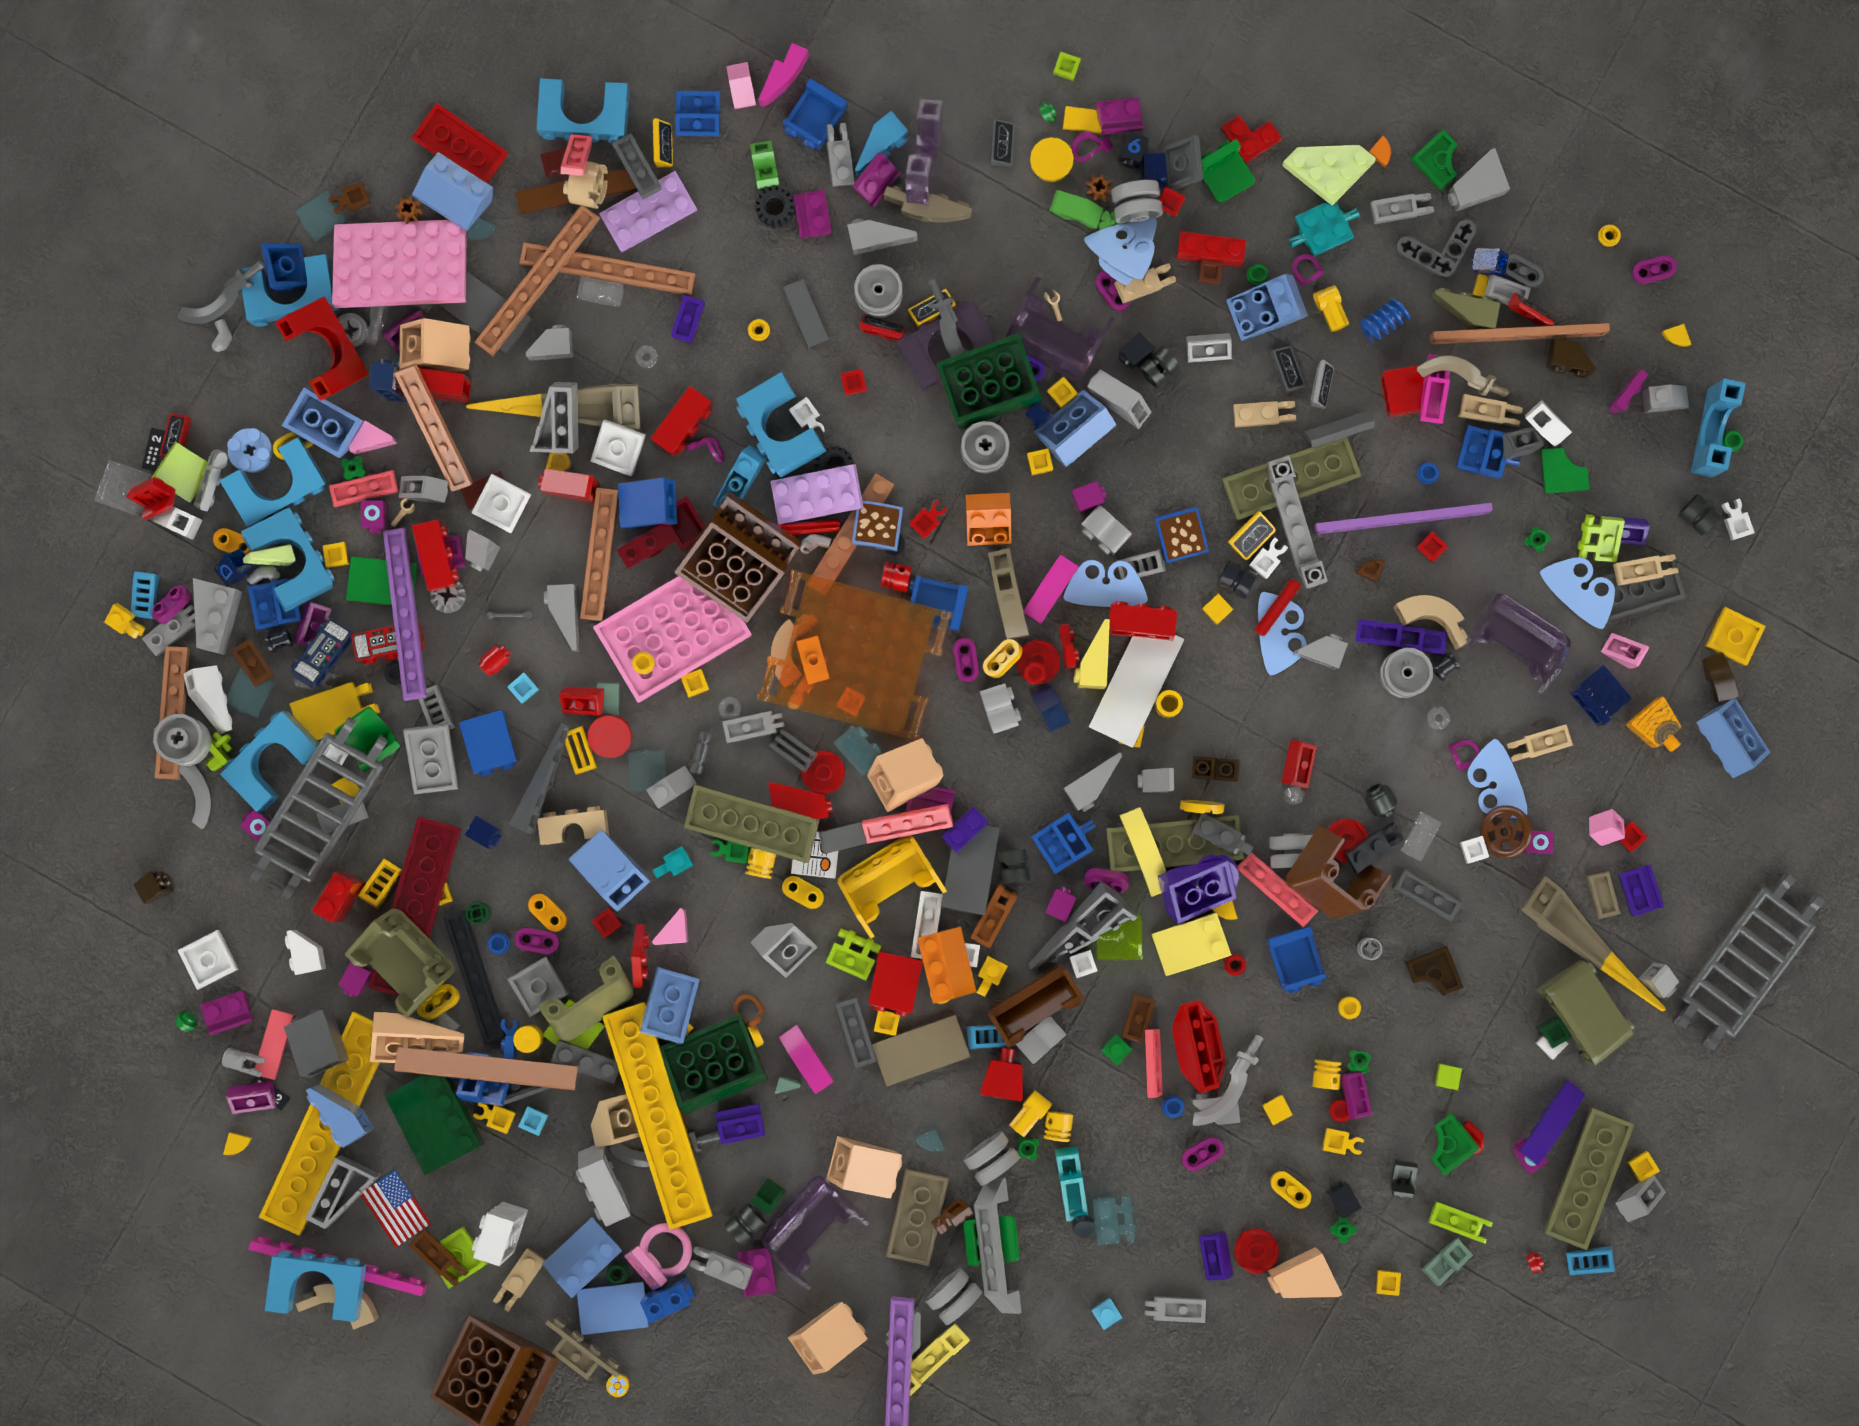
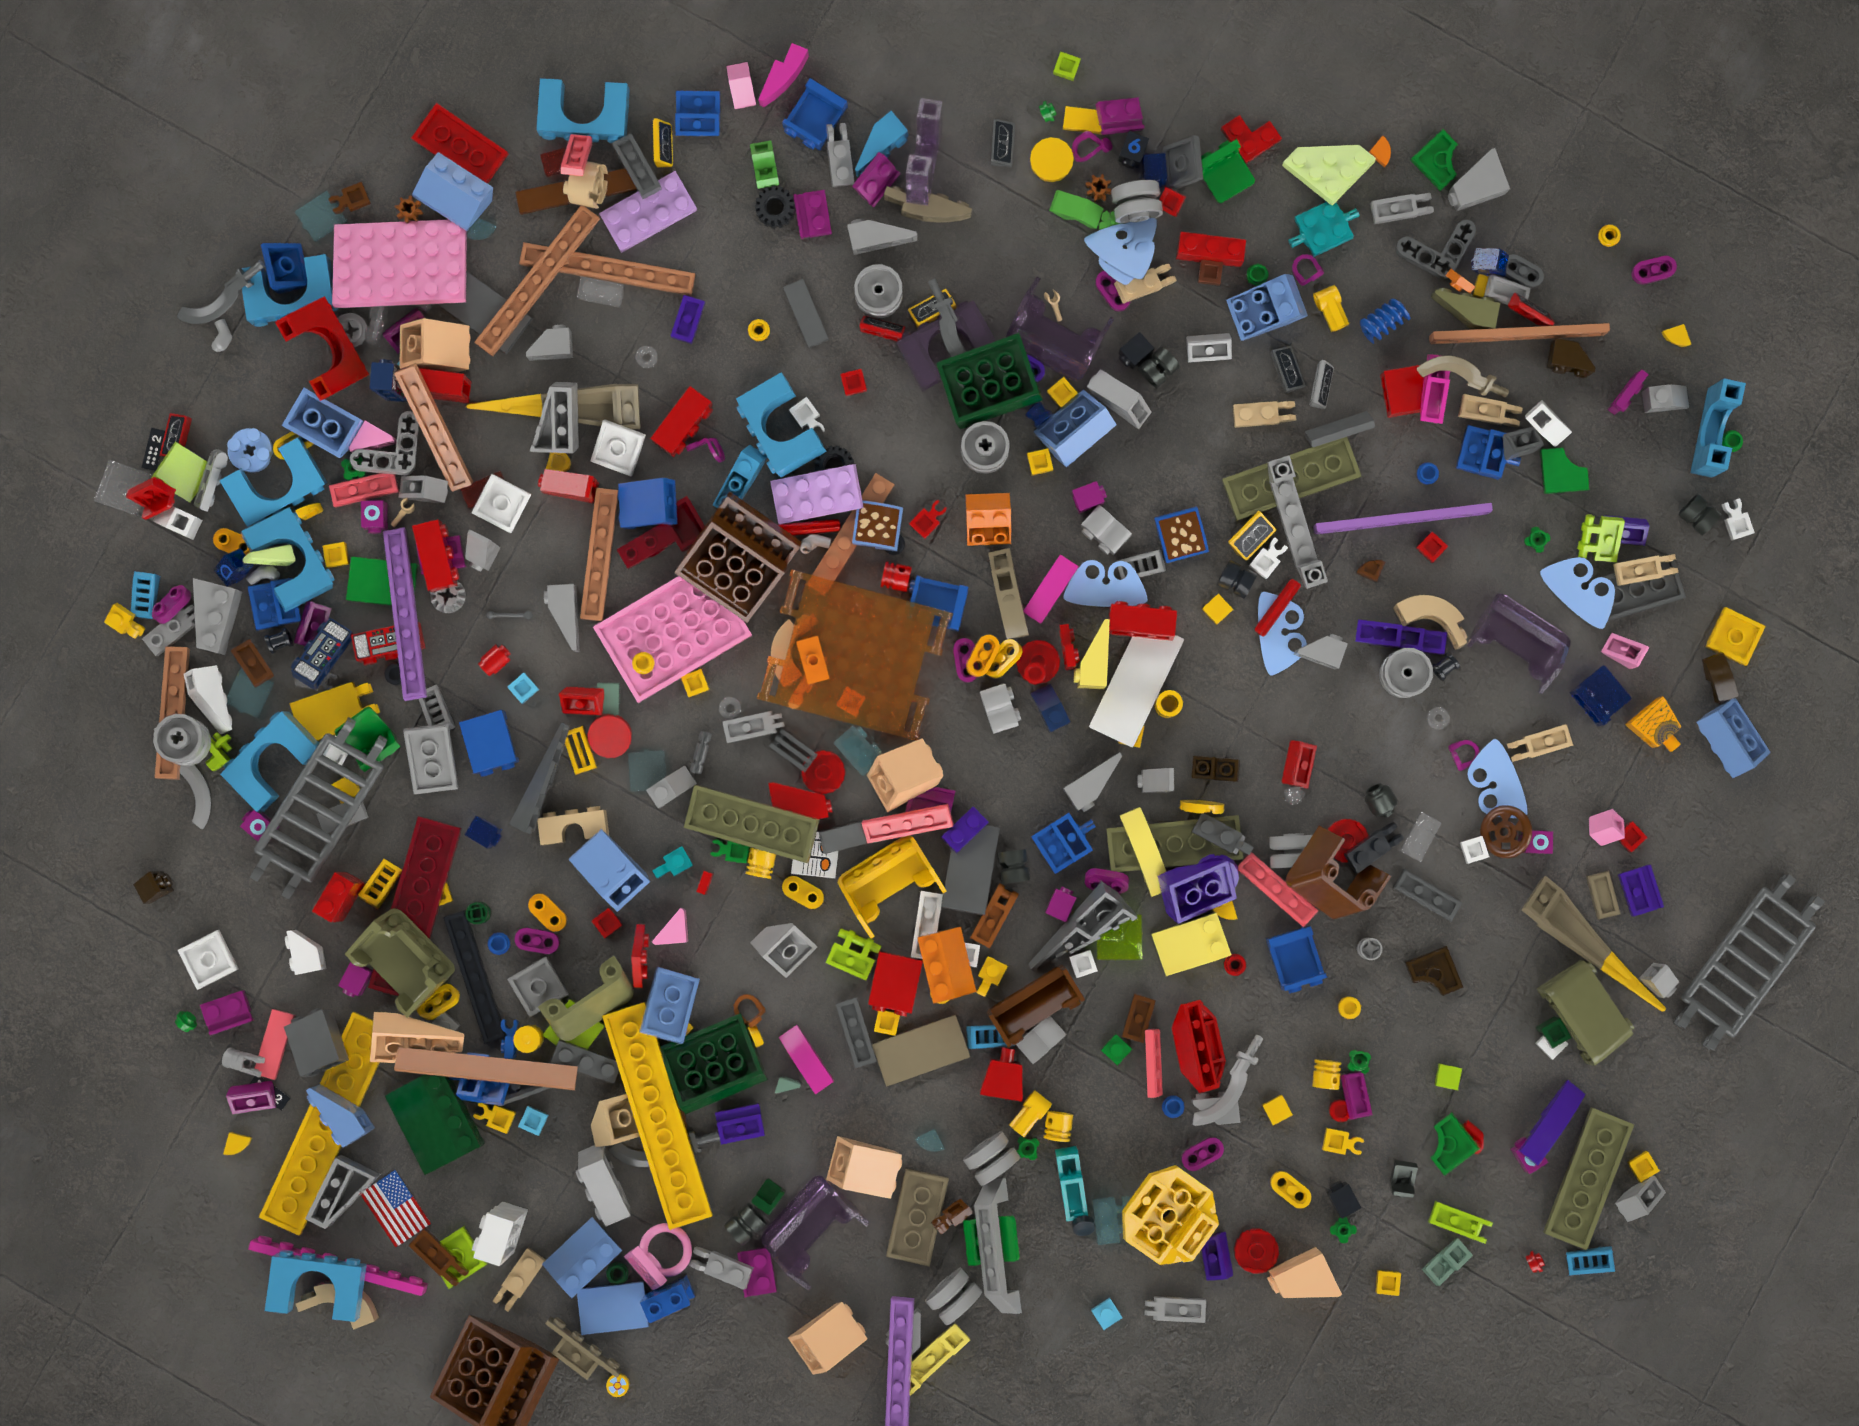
(309, 511): none -> yellow tile
(394, 458): none -> light grey beam
(705, 882): none -> red tile
(983, 656): none -> light orange plate
(1186, 1226): none -> yellow piece
(1459, 282): none -> orange plate

